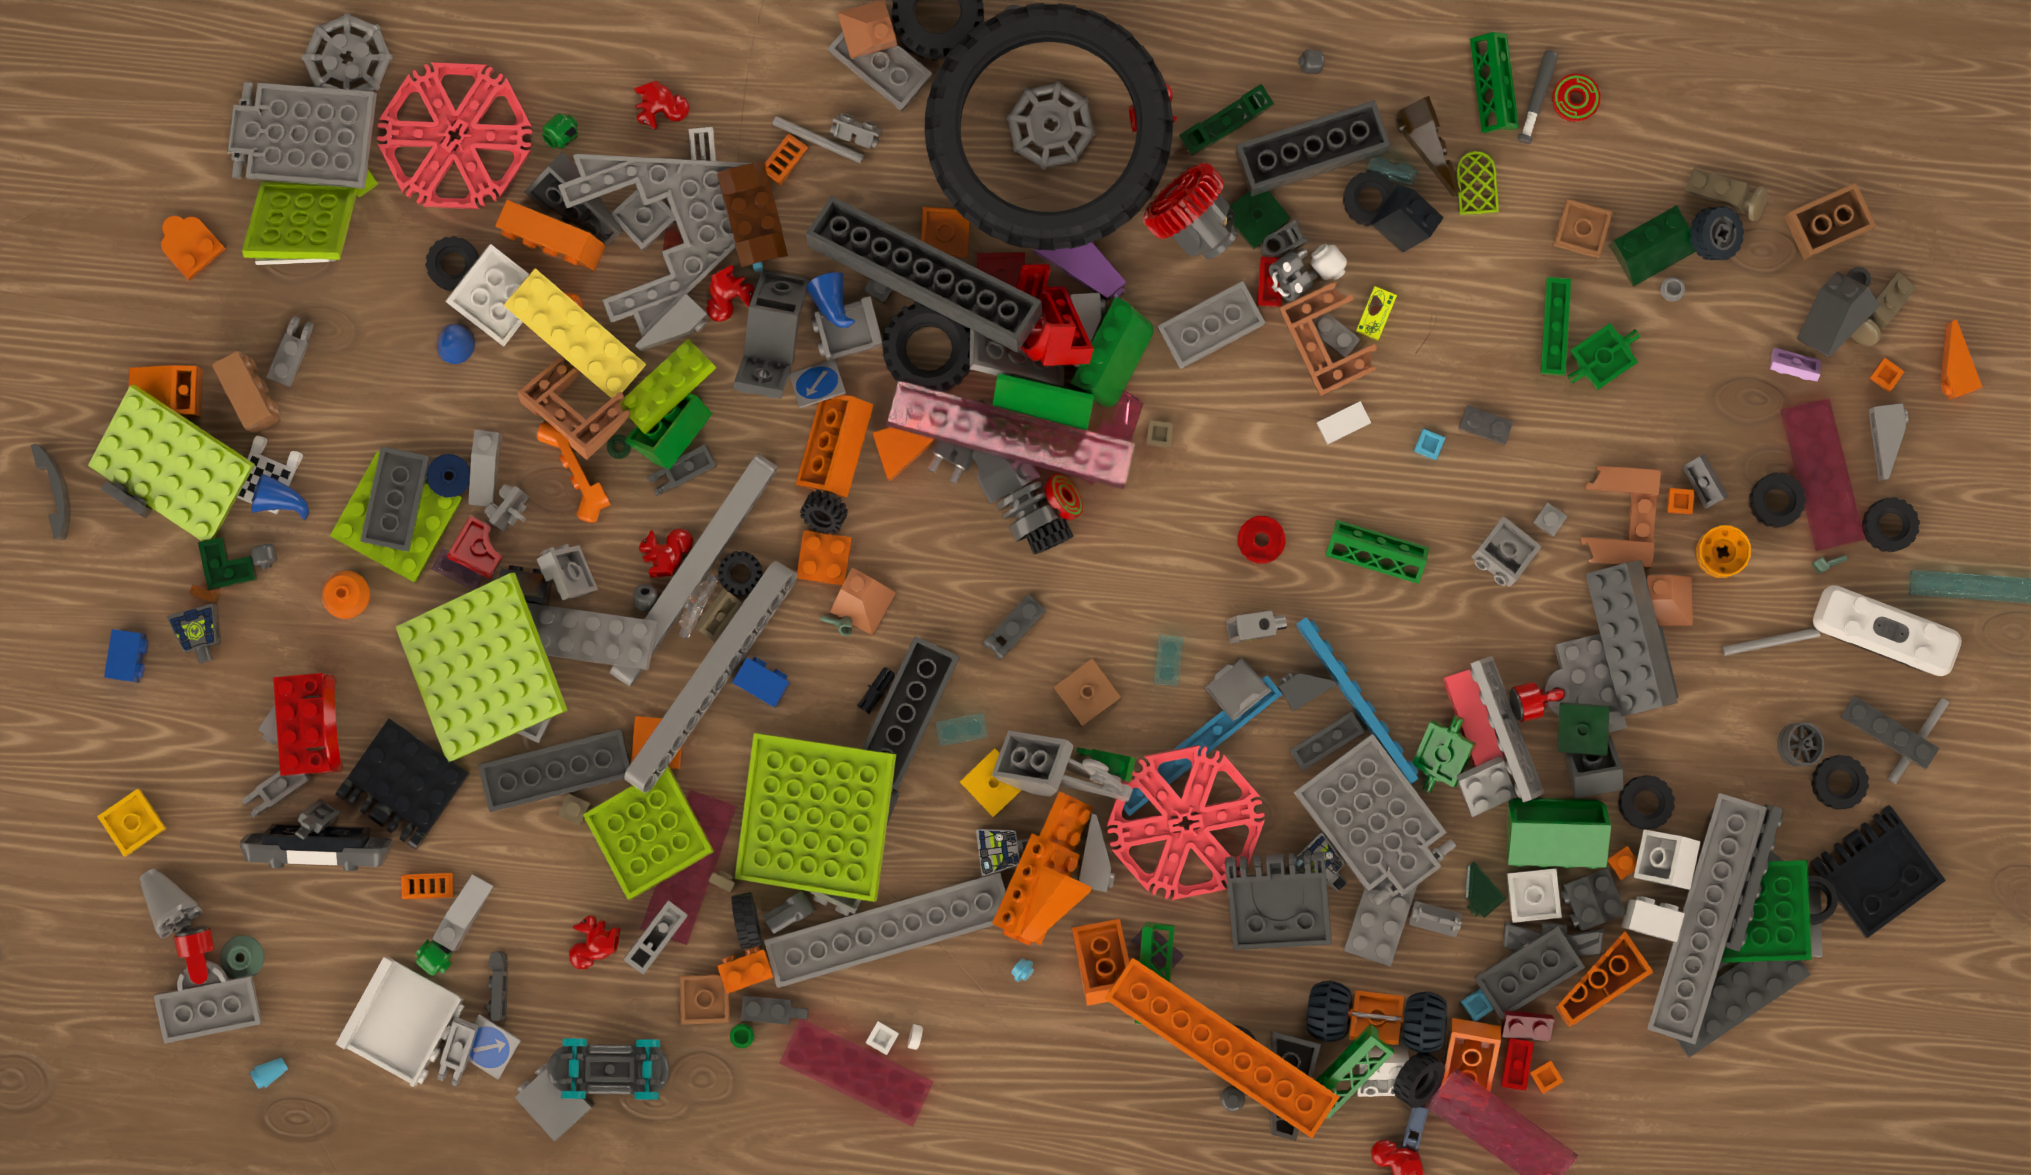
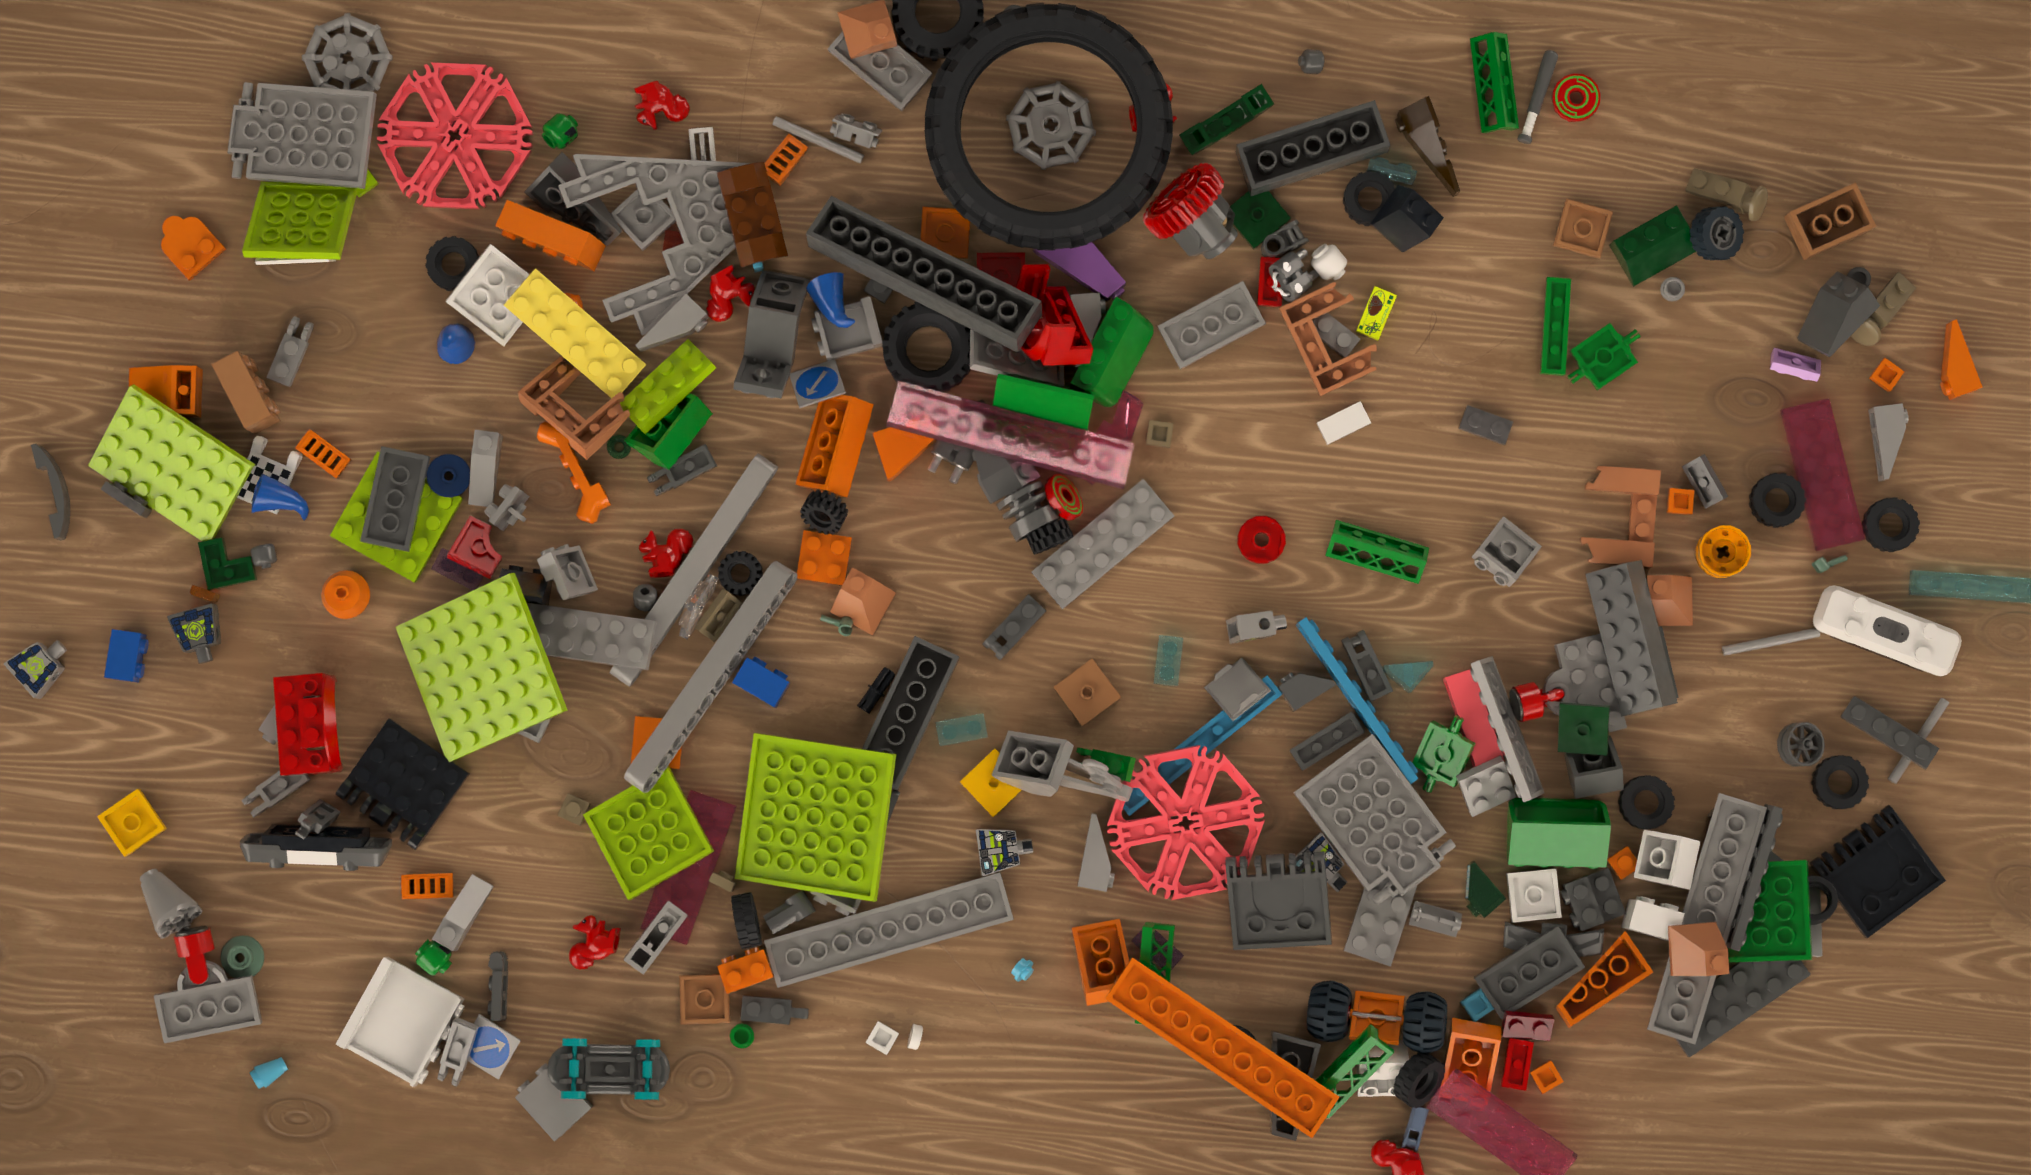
(37, 667): none -> torso
(306, 440): none -> orange slope
(554, 770): dark grey plate -> none
(856, 1072): clear pink plate -> none
(1049, 887): orange wedge -> none
(1102, 544): none -> light grey plate
(1232, 1098): dark grey piece -> none
(1367, 666): none -> dark grey plate
(1408, 674): none -> clear light blue slope
(1429, 444): medium azure tile -> none
(1476, 177): lime window -> none
(1550, 519): light grey plate -> none
(1697, 950): none -> nougat slope

